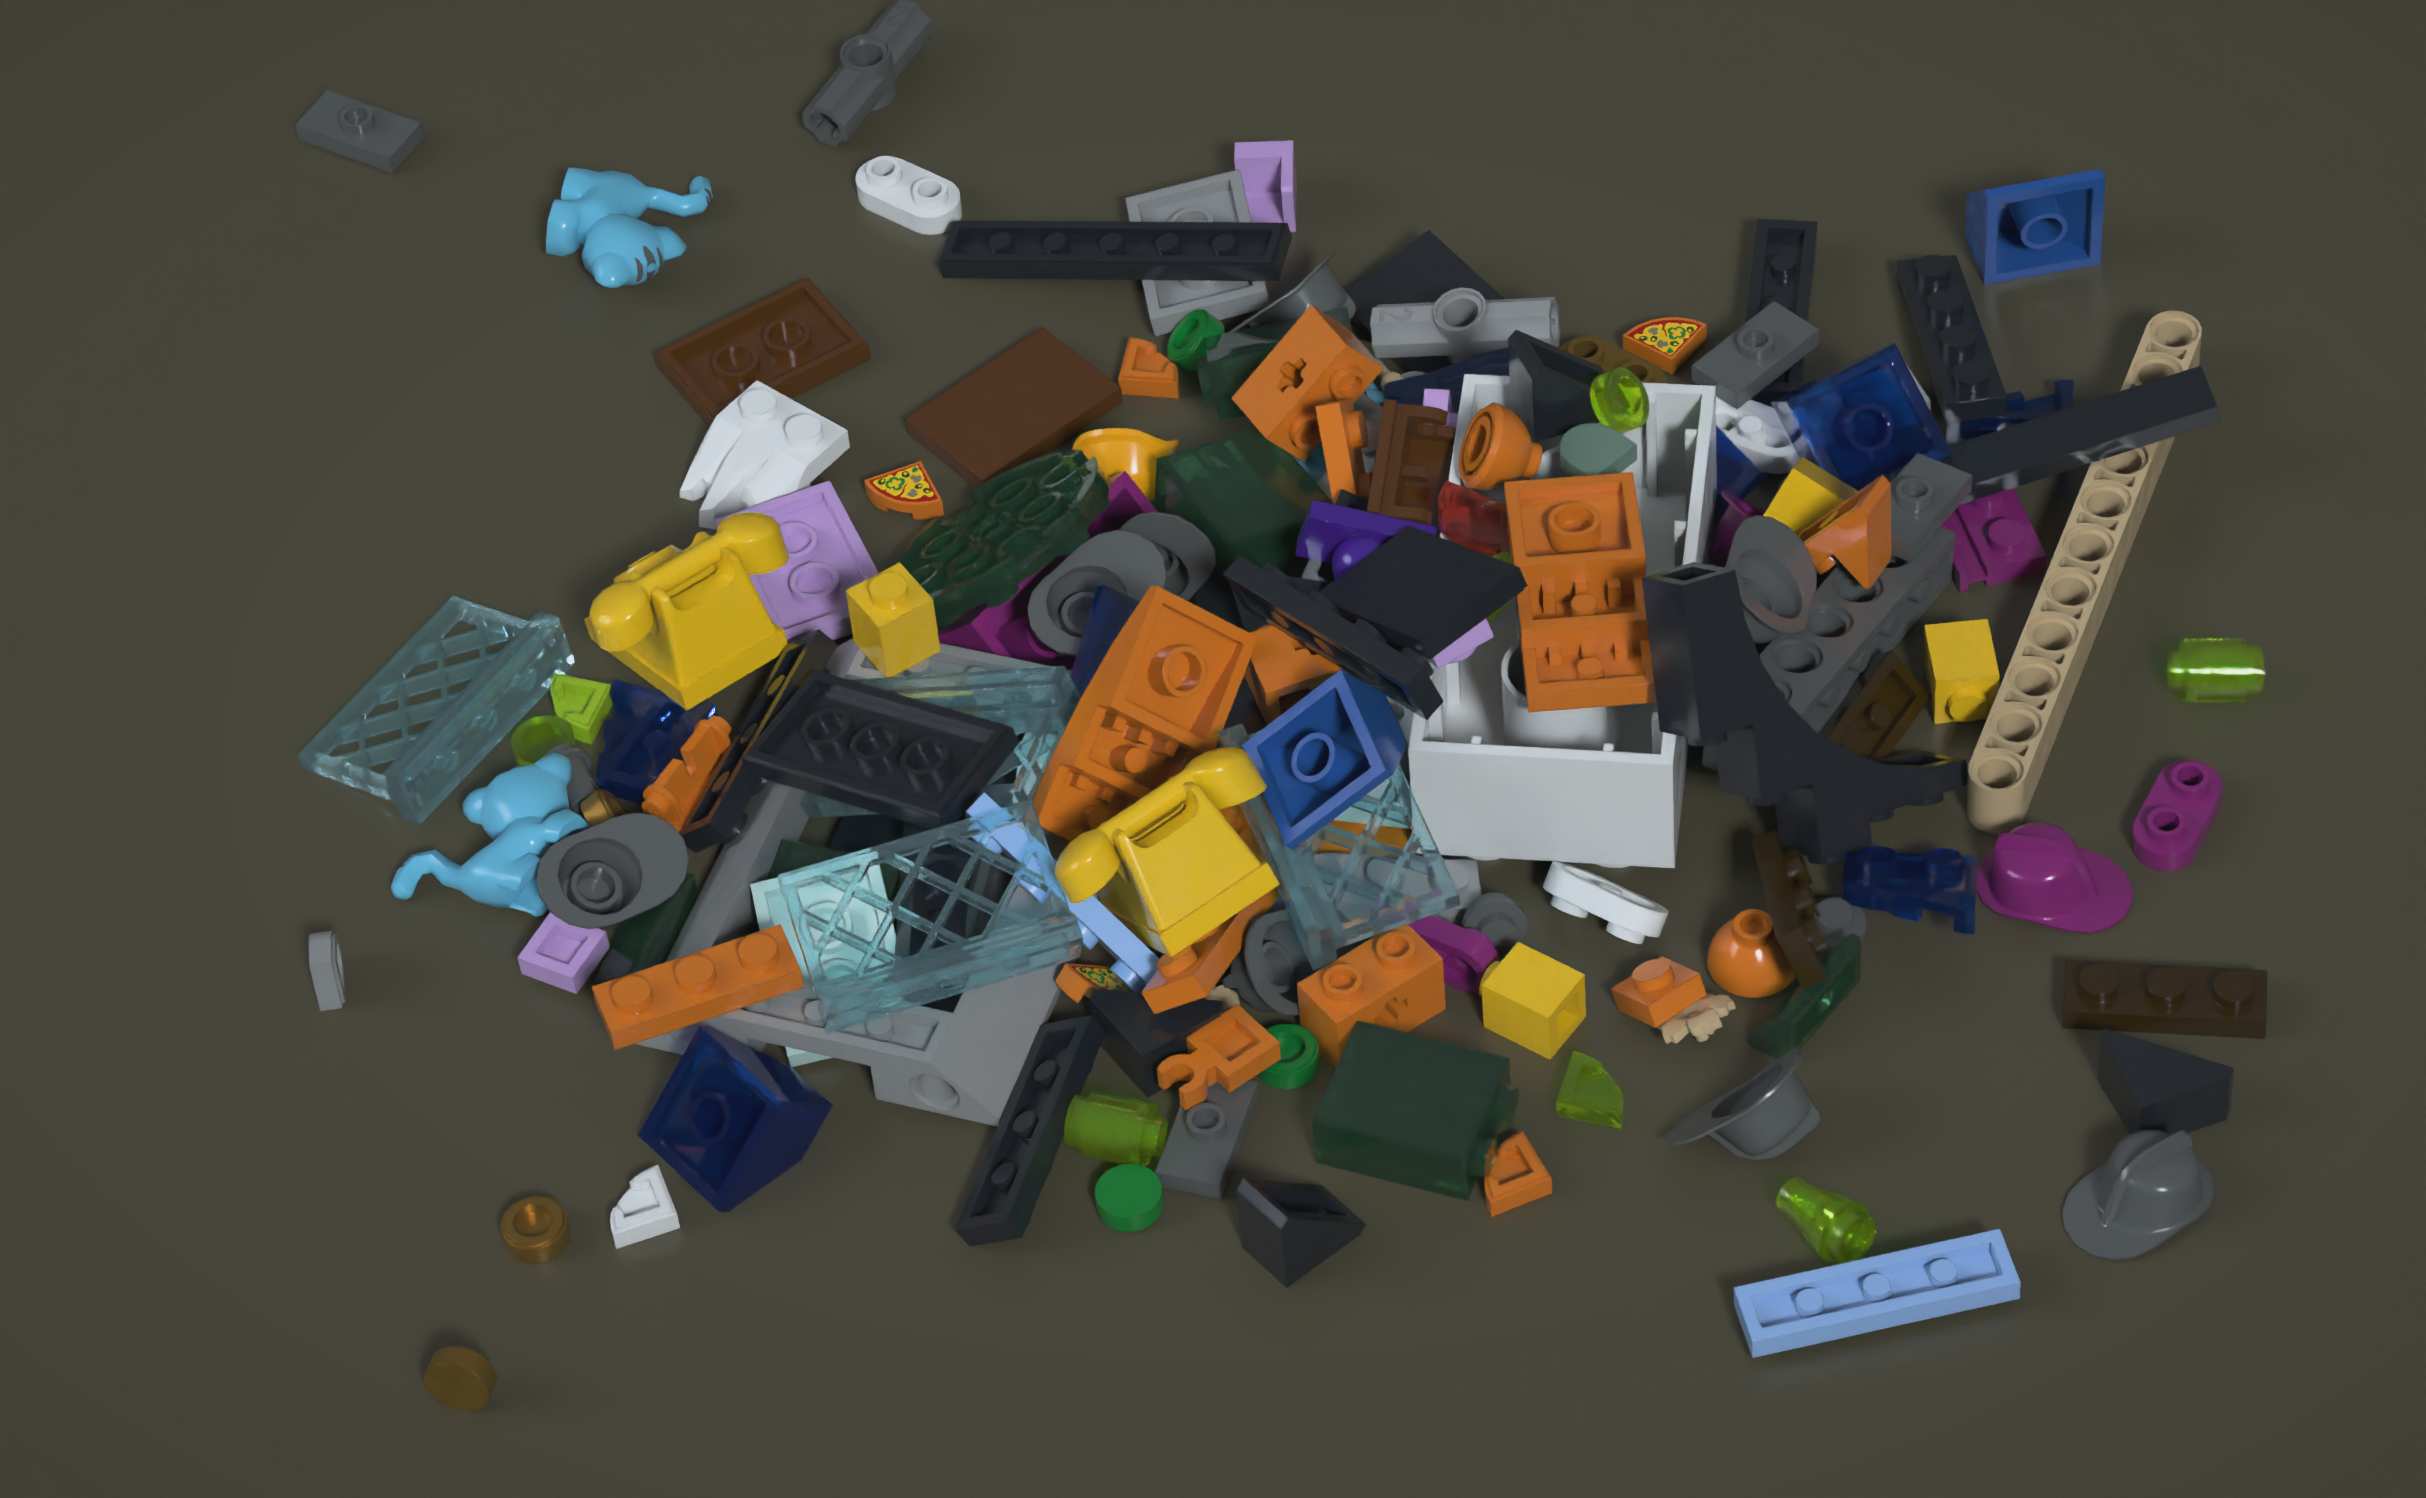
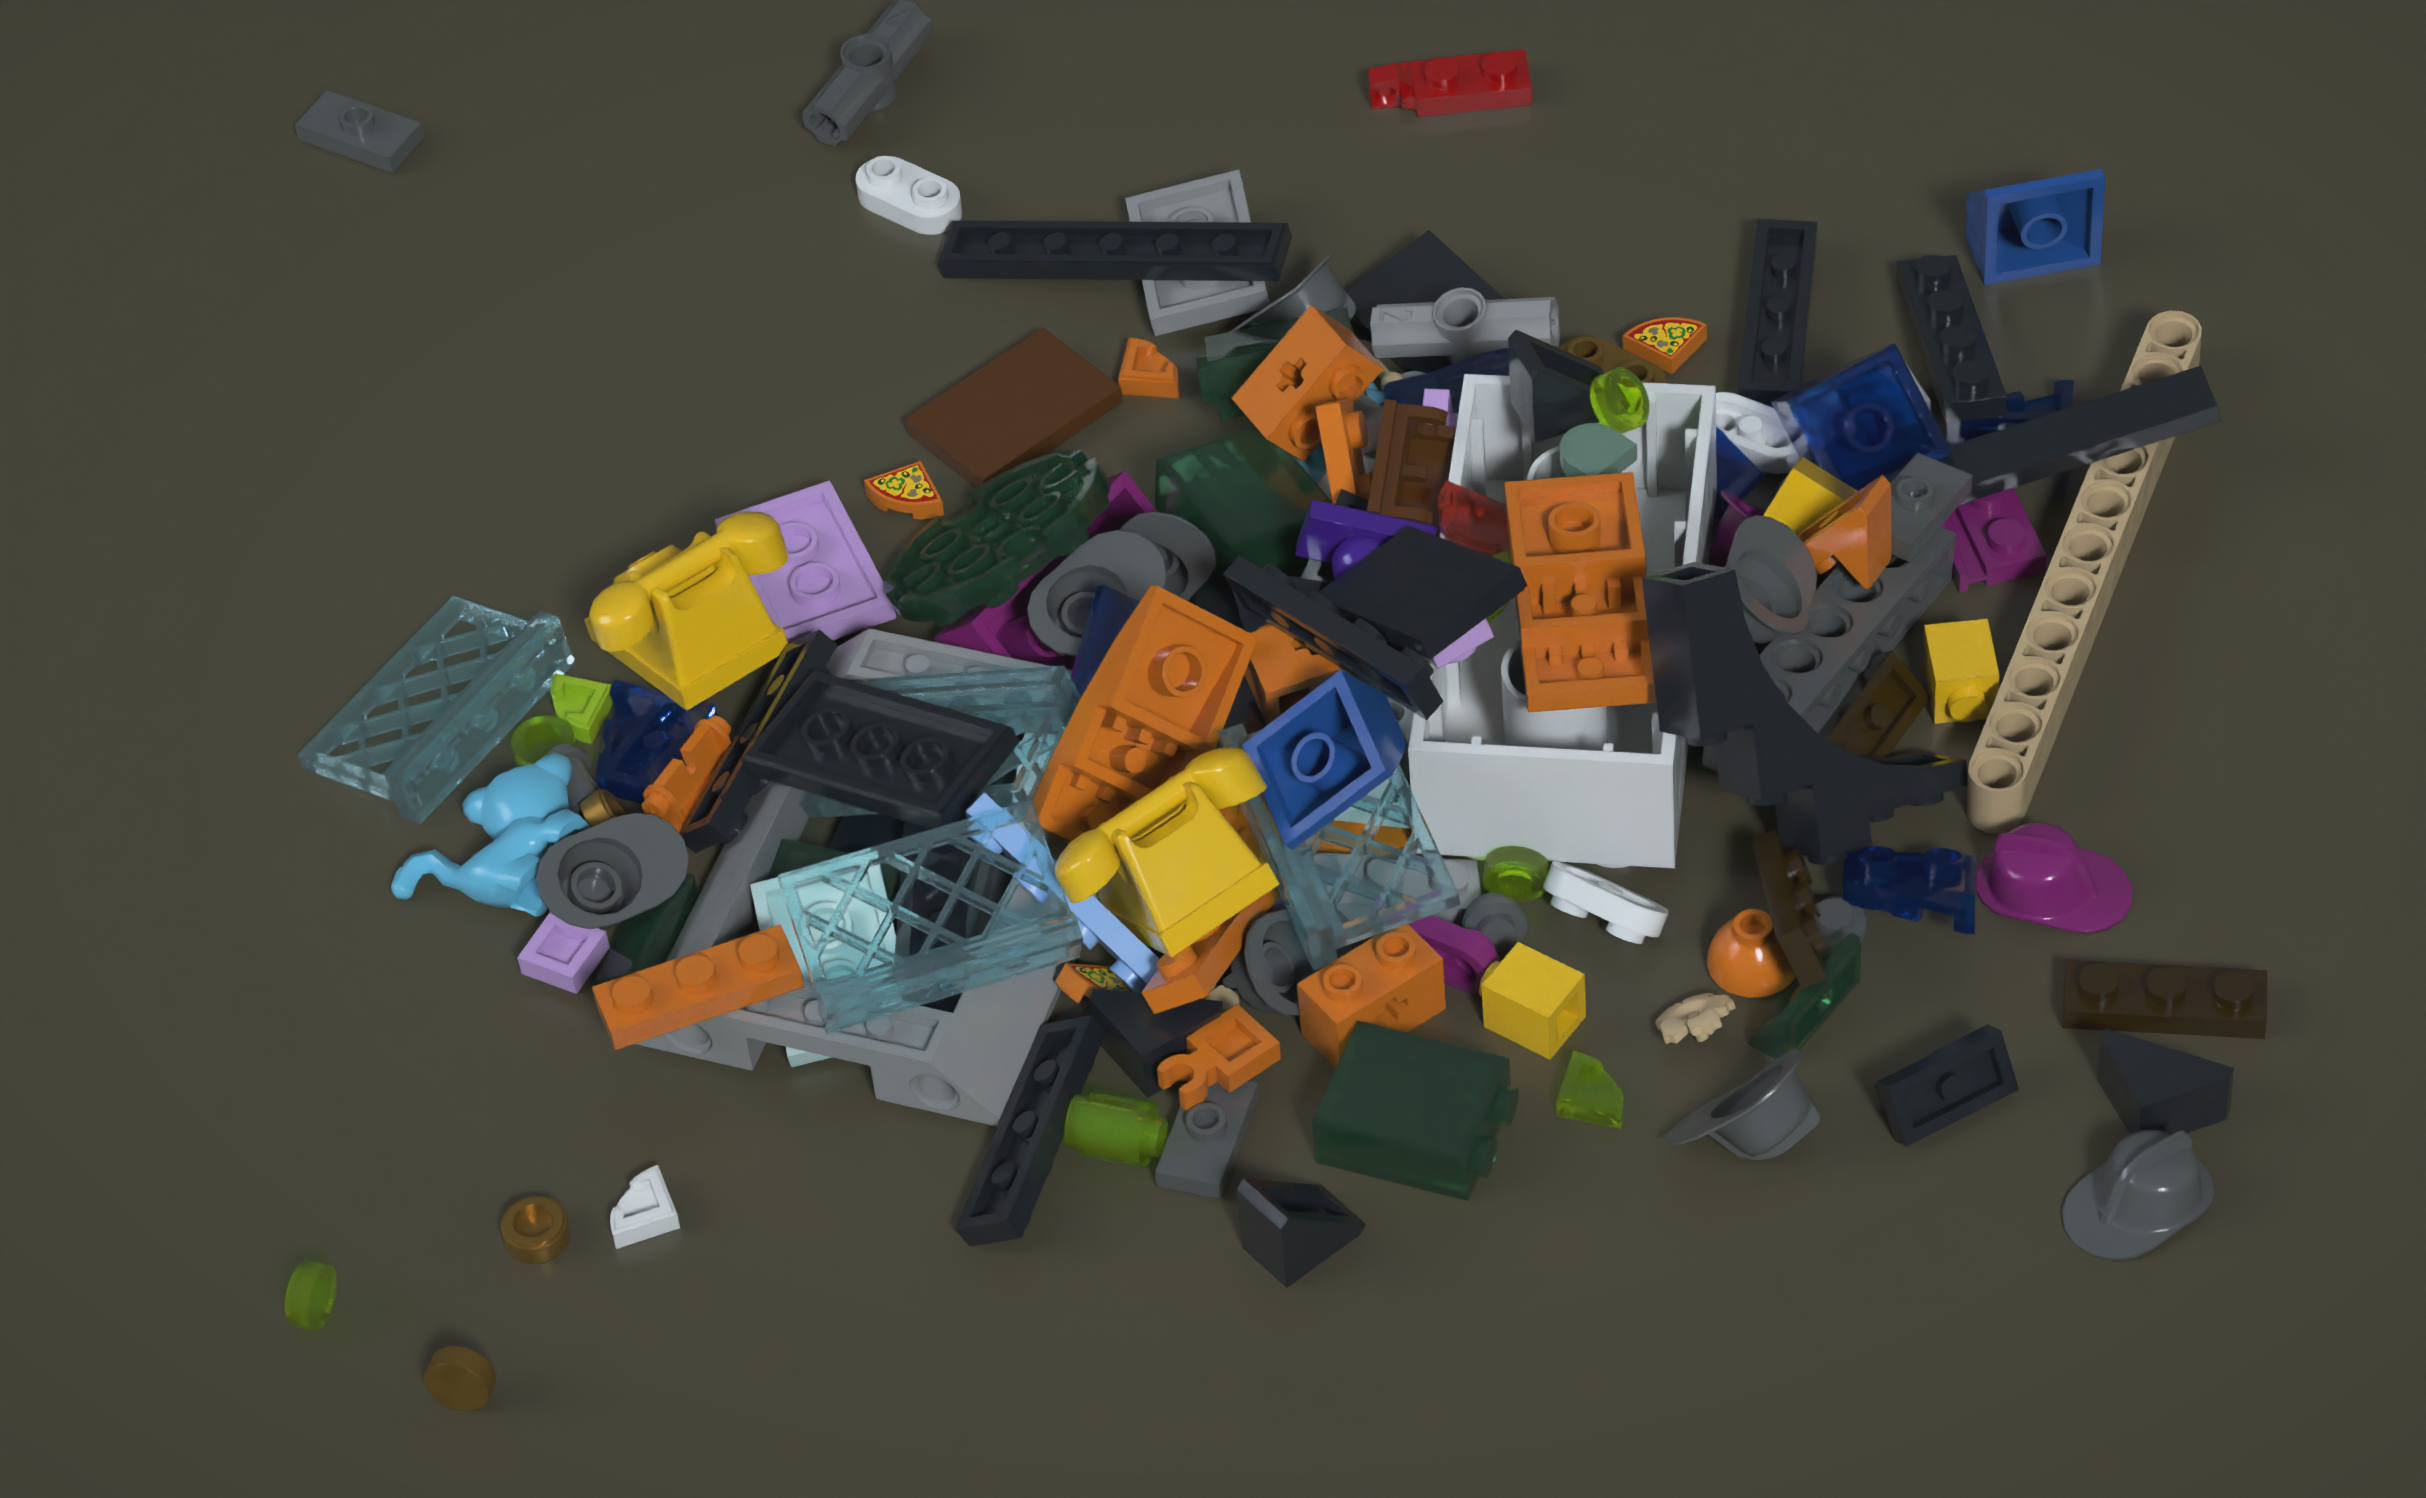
(310, 1295): none -> clear neon green tile
(327, 969): light grey tile -> none
(604, 217): medium azure animal -> none
(732, 1118): clear blue slope -> none
(759, 453): white plate -> none
(781, 341): reddish brown tile -> none
(893, 620): yellow brick -> none
(1127, 451): light orange helmet -> none
(1129, 1197): green tile -> none
(1189, 338): green tile -> none
(1269, 180): lavender panel -> none
(1298, 1057): green tile -> none
(1453, 83): none -> red hinge
(1497, 450): orange brick -> none
(1515, 873): none -> clear neon green tile
(1515, 1176): orange tile -> none
(1658, 991): orange plate -> none
(1756, 354): dark grey plate -> none
(1830, 1222): clear neon green cone -> none
(1876, 1293): light blue plate -> none
(1947, 1085): none -> black plate
(2185, 804): magenta plate -> none
(2216, 670): clear neon green brick -> none

